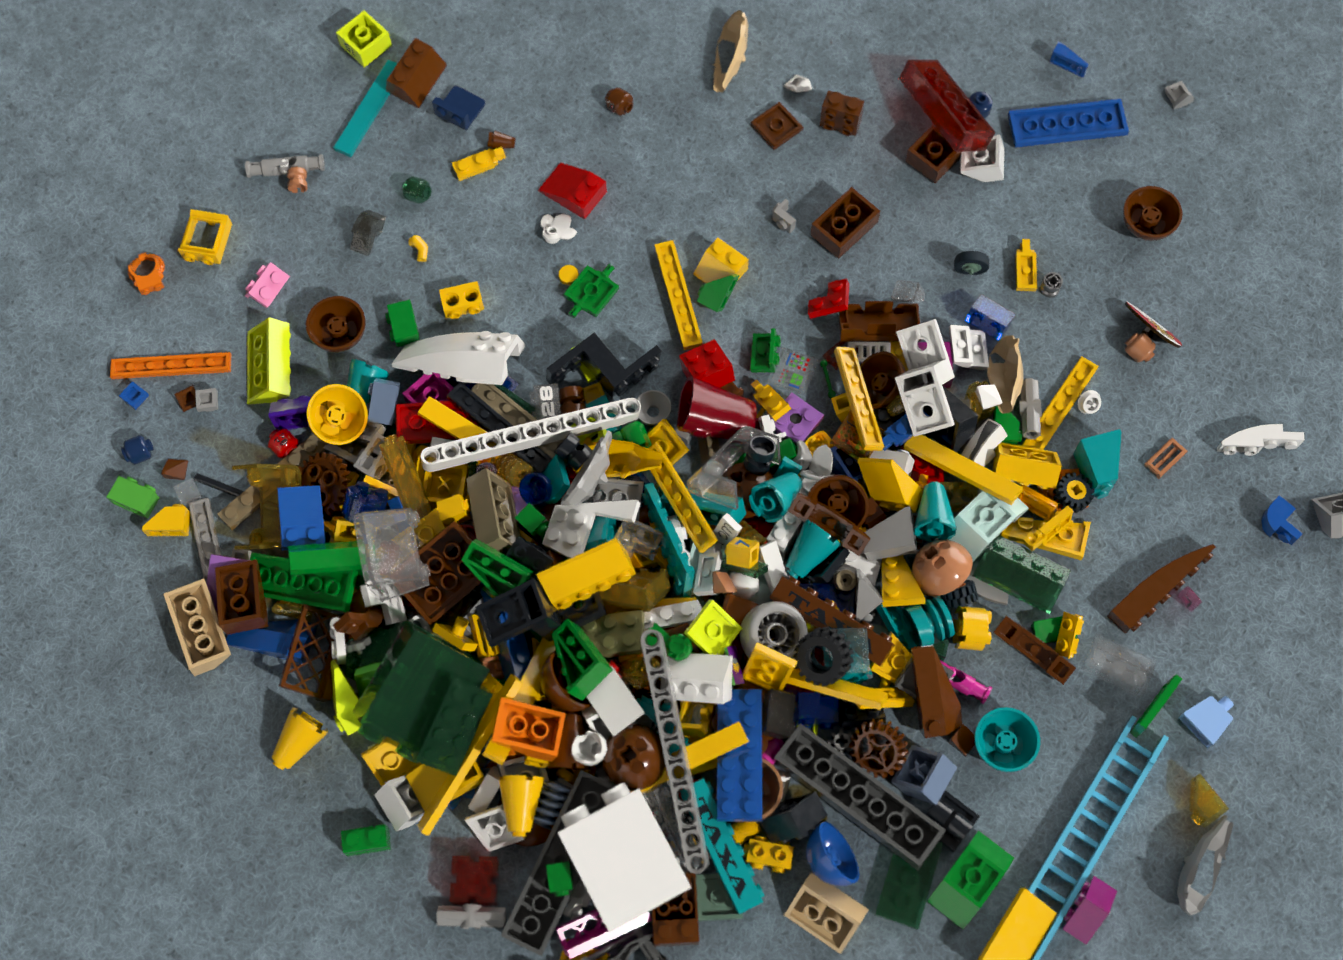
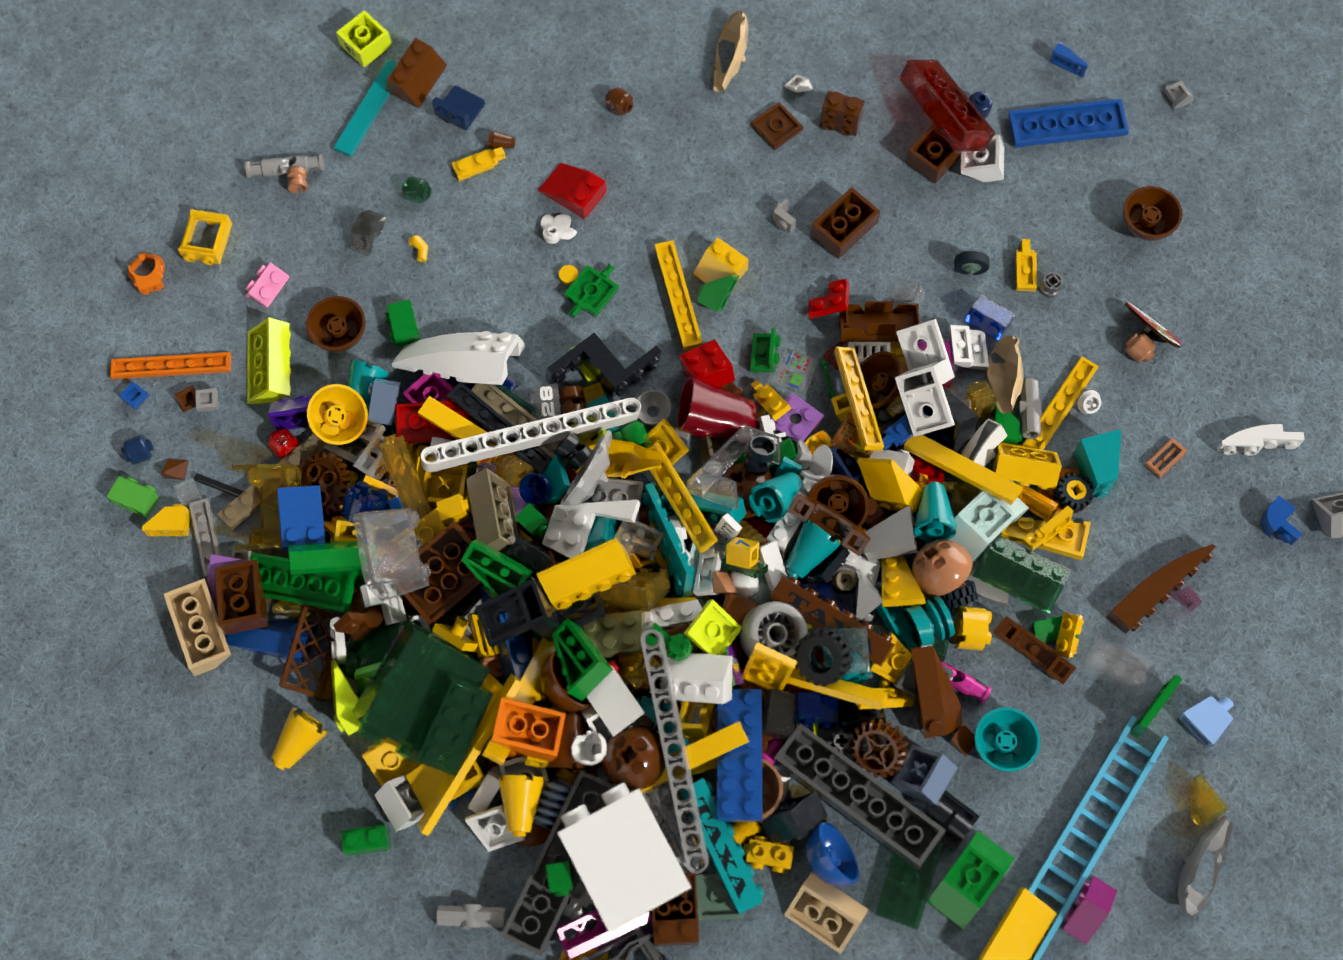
(358, 645): light grey piece -> none
(461, 295): yellow brick -> none
(474, 880): clear red brick -> none
(988, 396): white slope -> none

